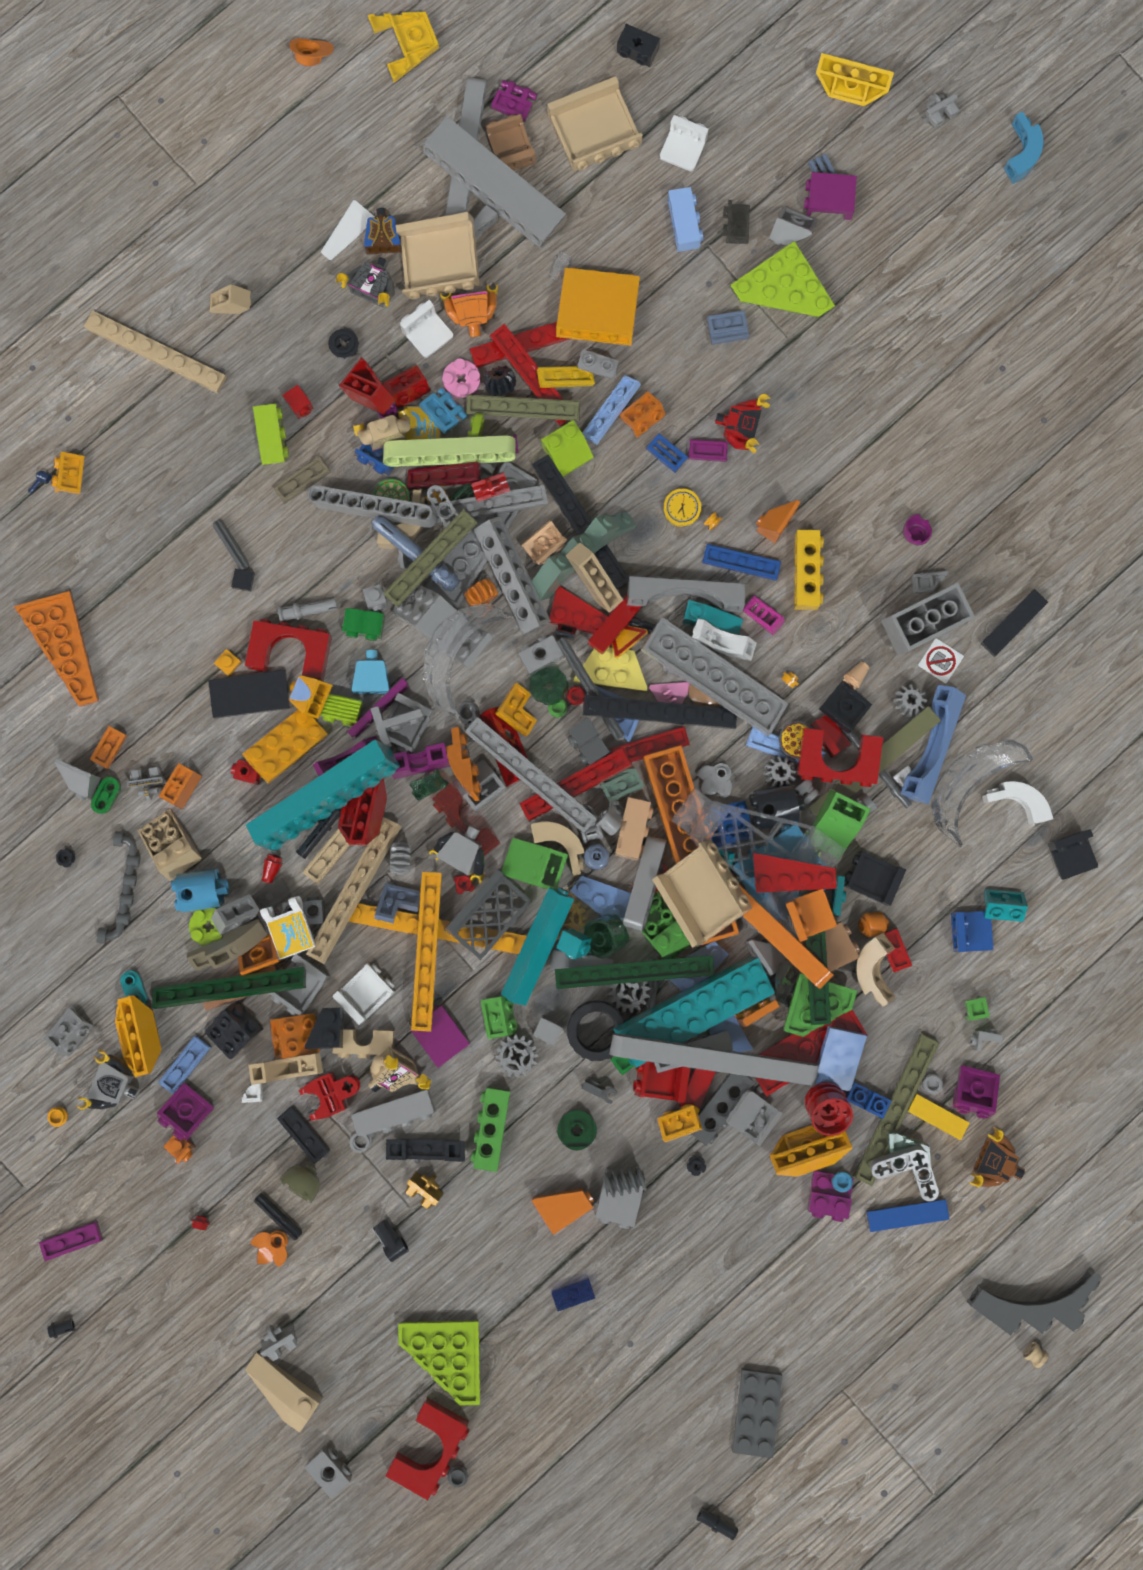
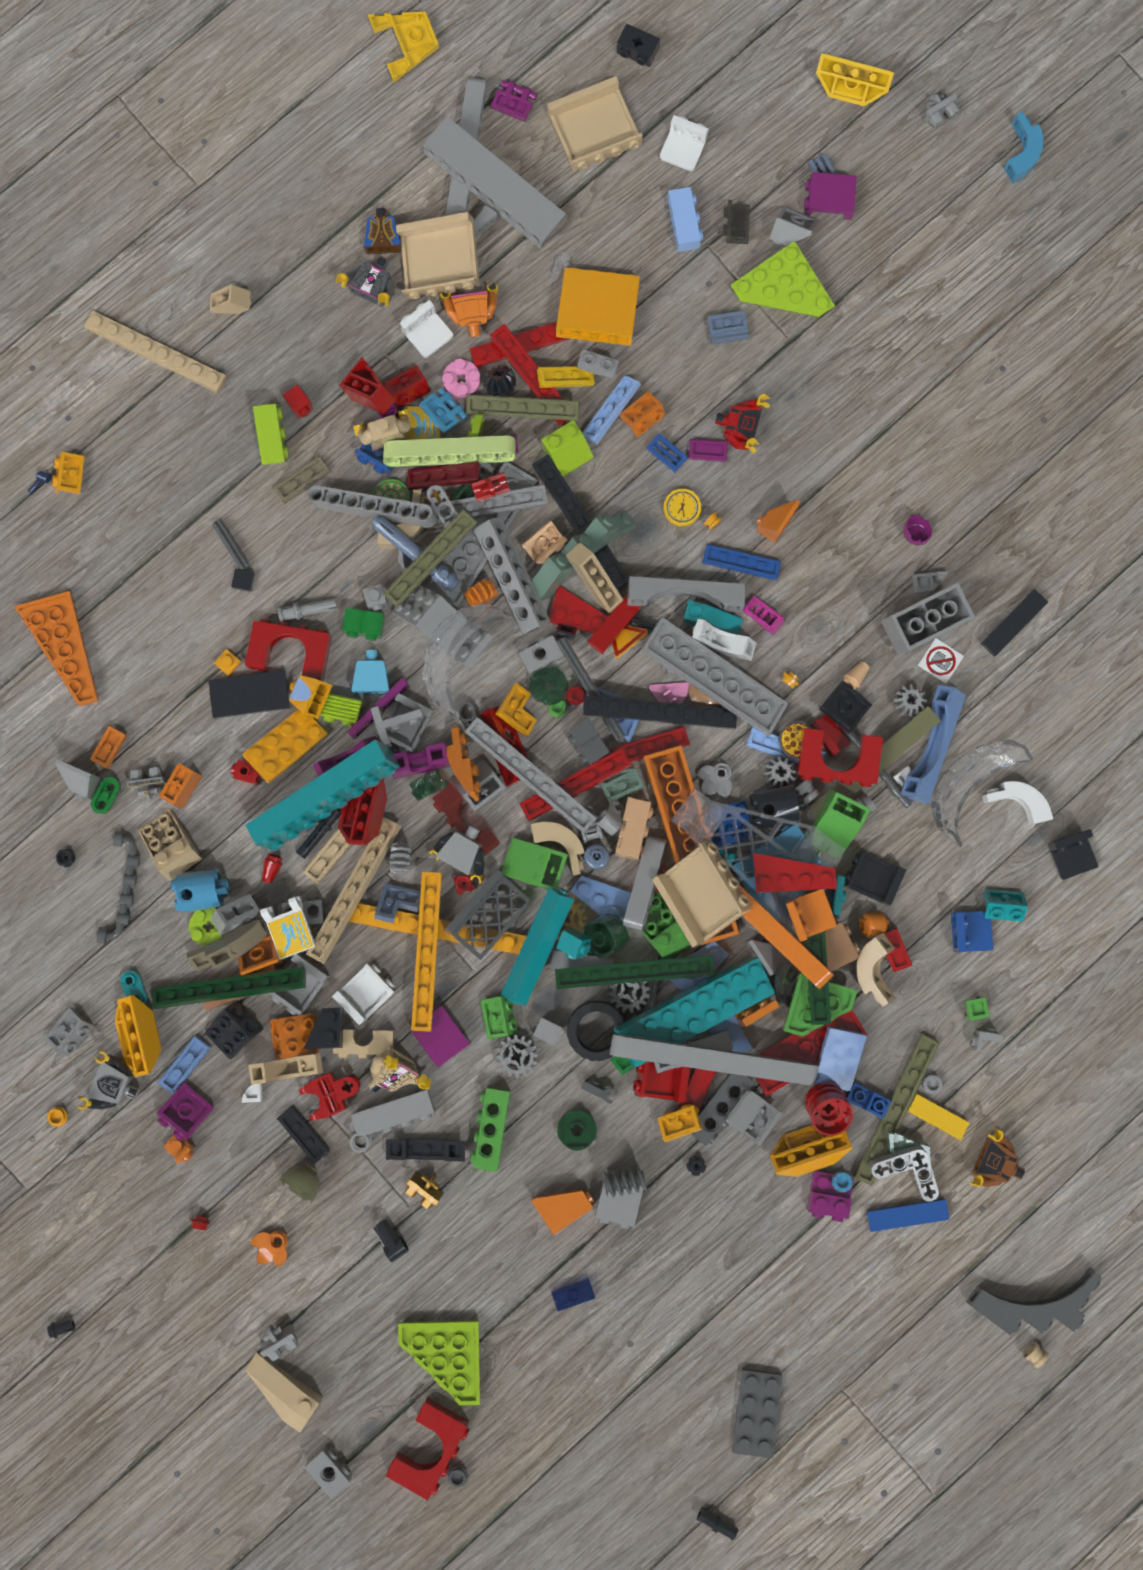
(70, 1241): magenta tile -> none
(277, 1216): black axle -> none
(309, 51): orange piece -> none
(345, 335): black gear -> none
(347, 230): white sticker -> none
(511, 142): medium nougat panel -> none
(614, 672): light yellow wing -> none
(803, 599): yellow brick -> none
(976, 1092): magenta plate -> none

